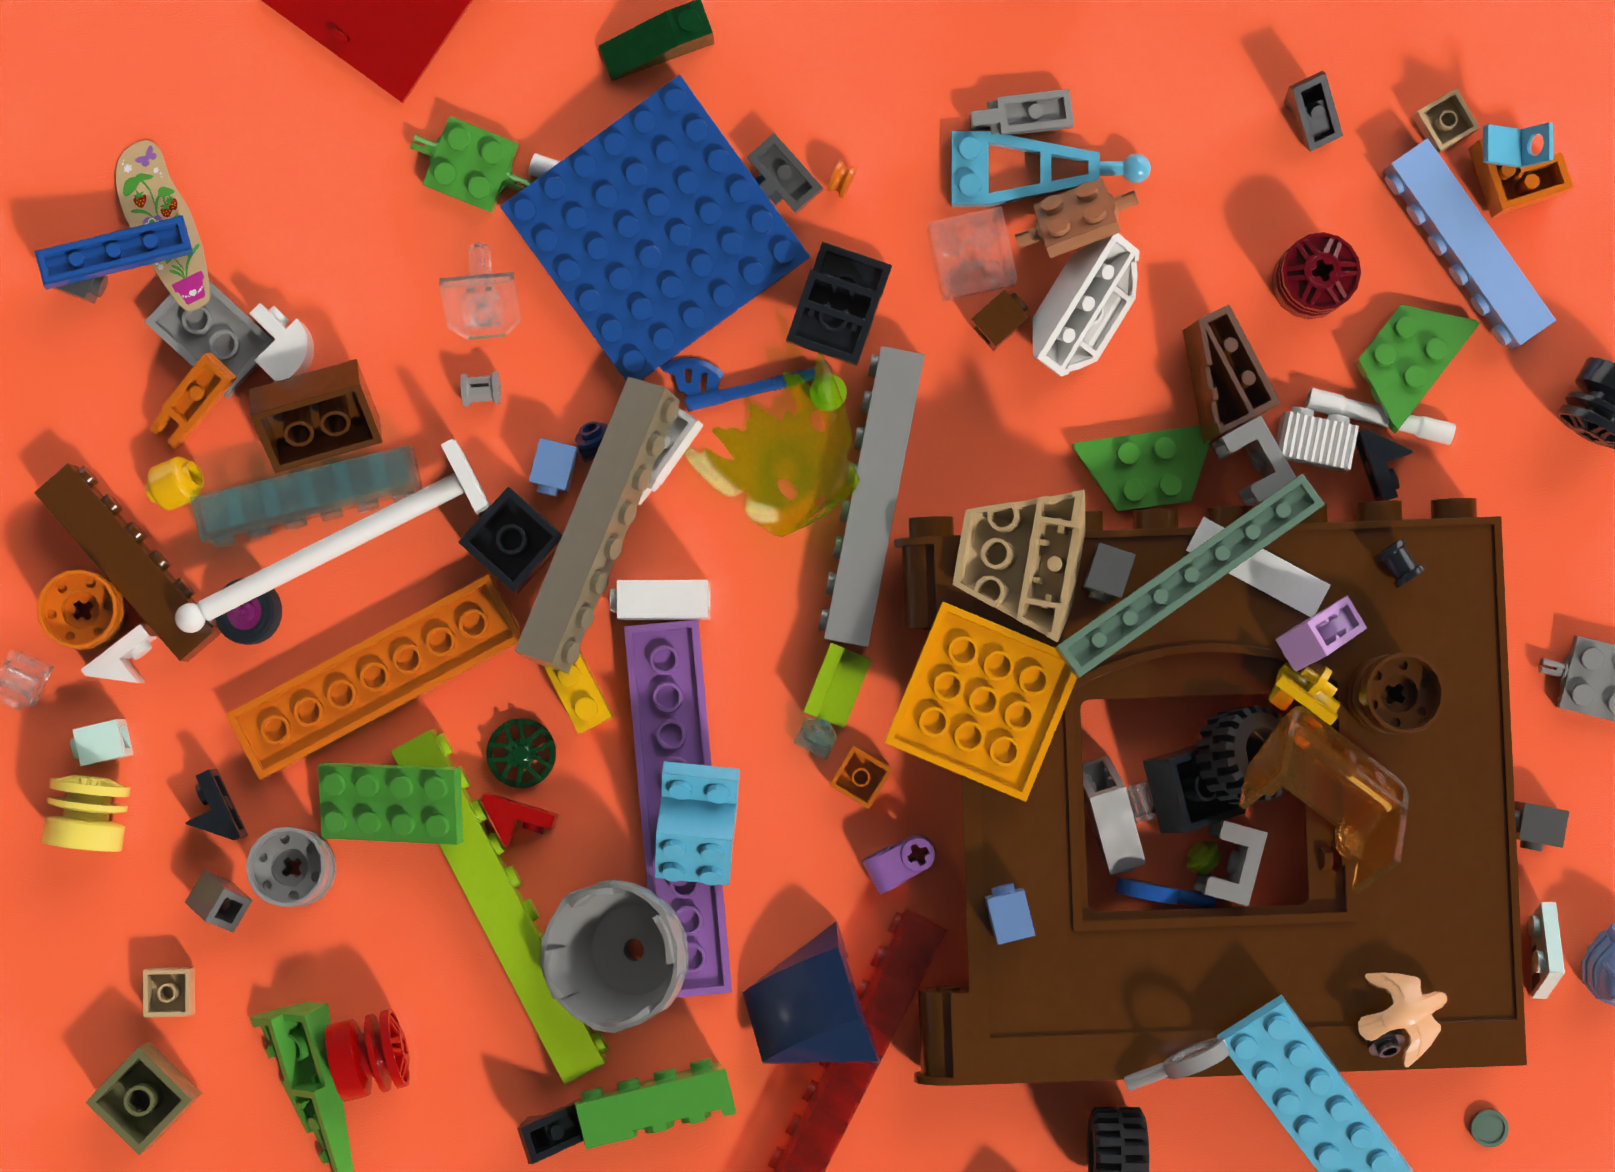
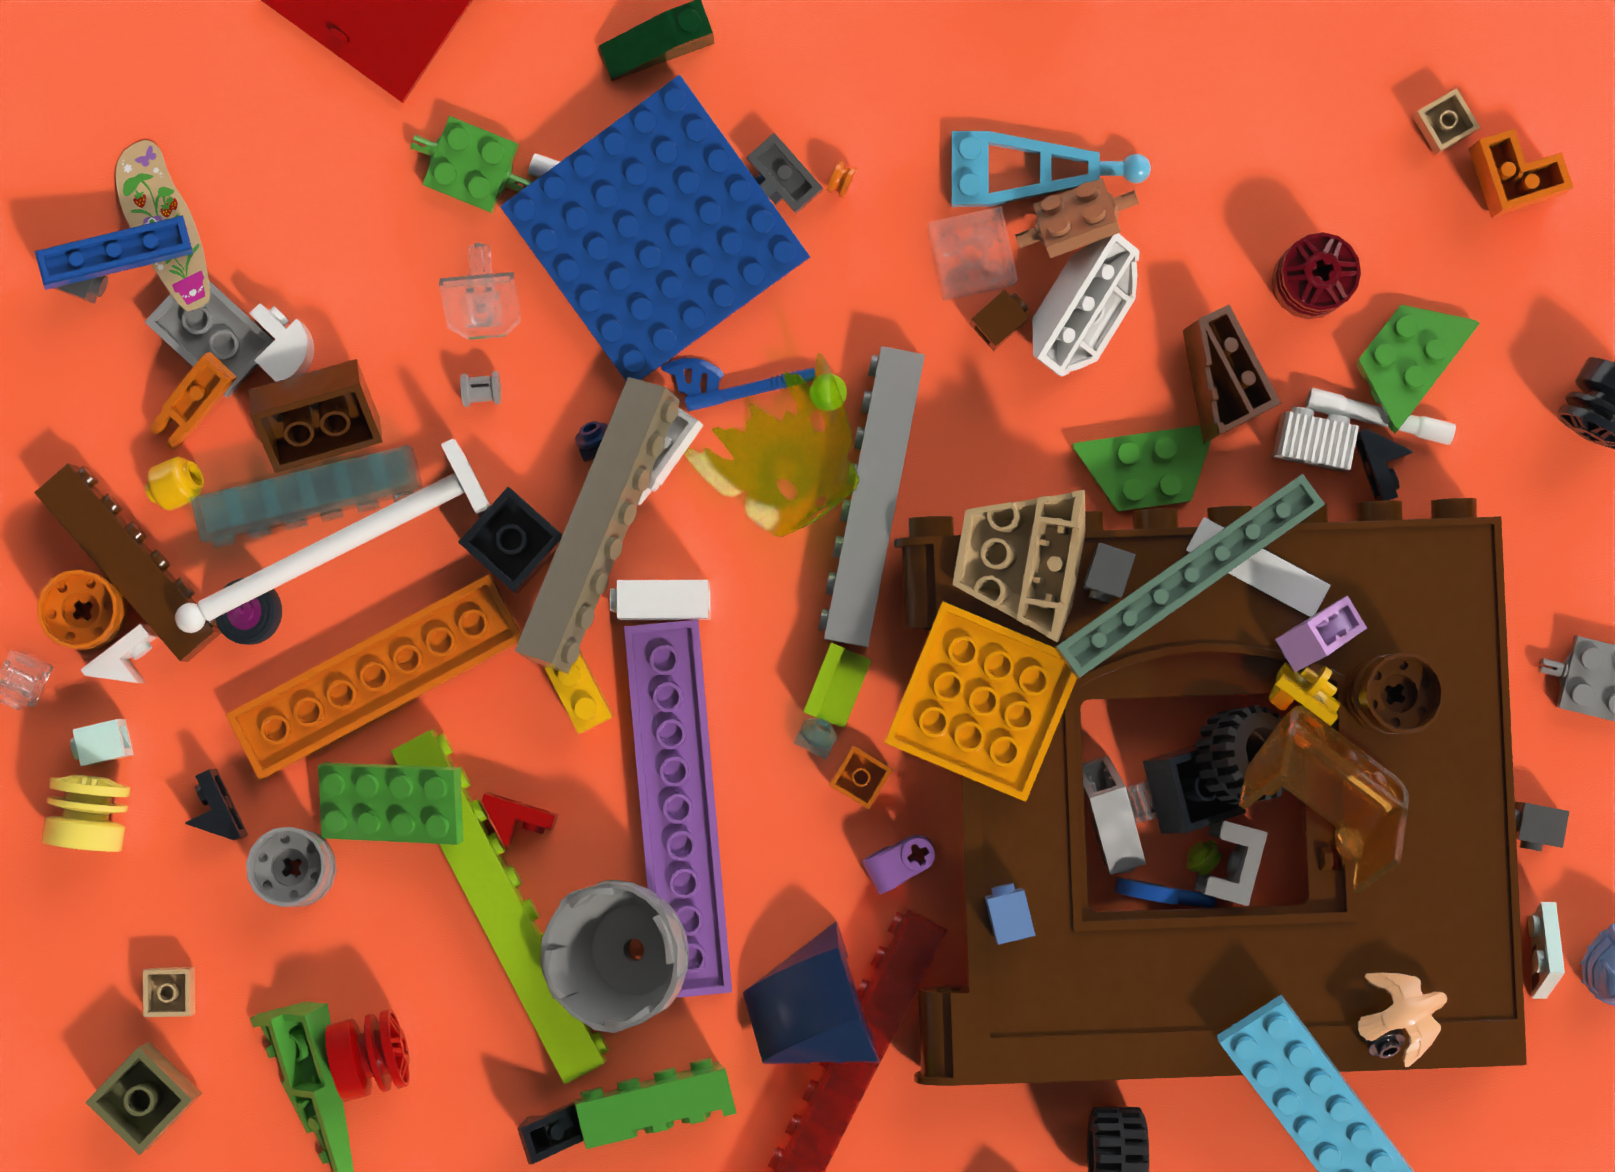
(218, 901): dark grey brick -> none
(521, 753): dark green wheel -> none
(553, 467): medium blue brick -> none
(696, 823): medium azure bracket -> none
(839, 303): black bracket -> none
(1025, 113): light grey hinge -> none
(1181, 1064): light grey piece -> none
(1264, 456): light grey panel -> none
(1314, 110): black slope -> none
(1399, 562): black bush -> none
(1468, 245): light blue brick -> none
(1489, 1128): sand green piece -> none
(1513, 146): medium azure bracket -> none

